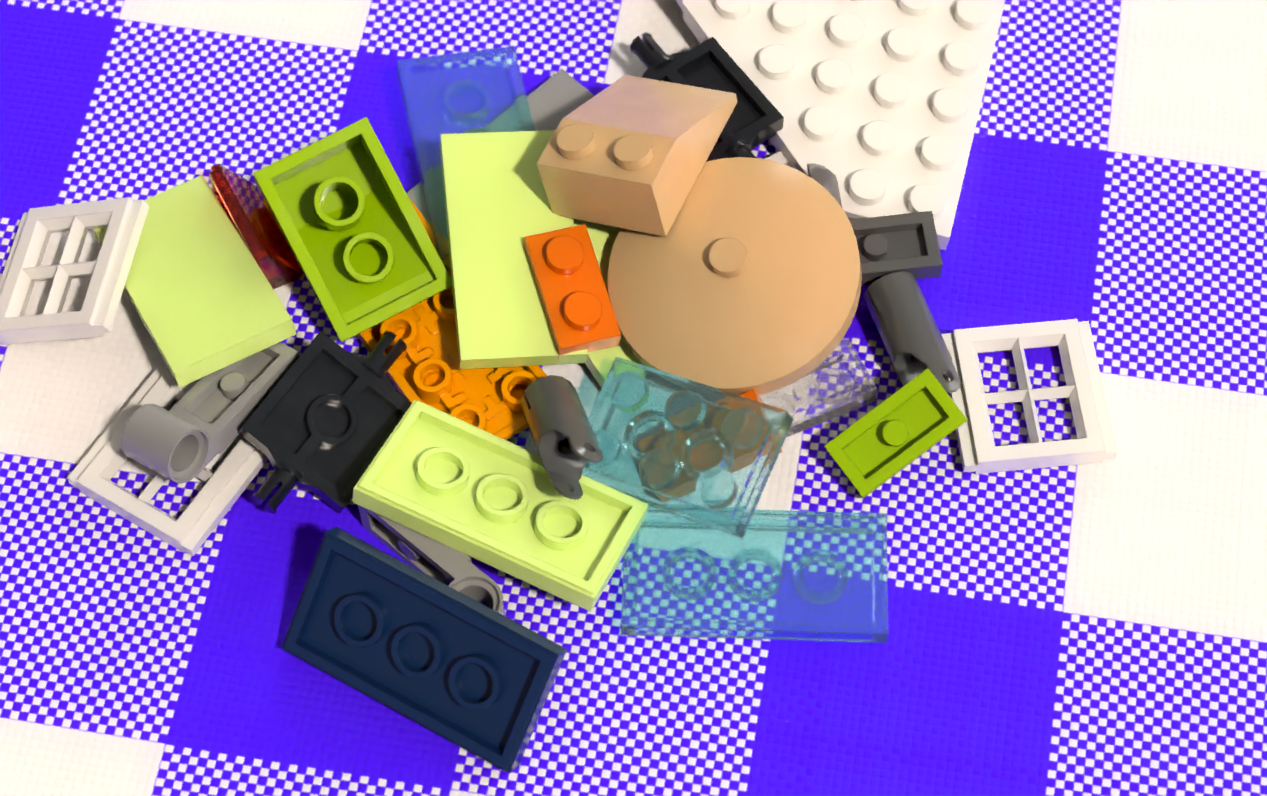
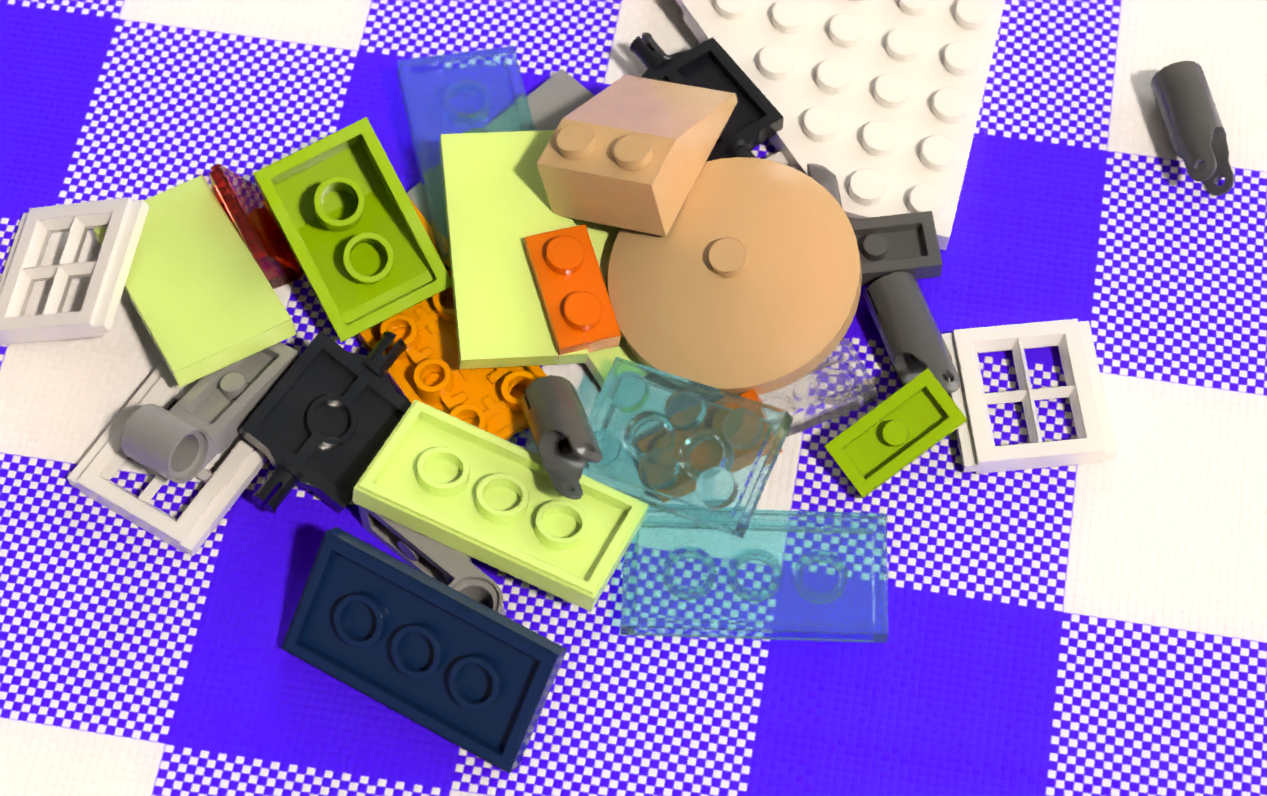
(1193, 124): none -> dark grey piece

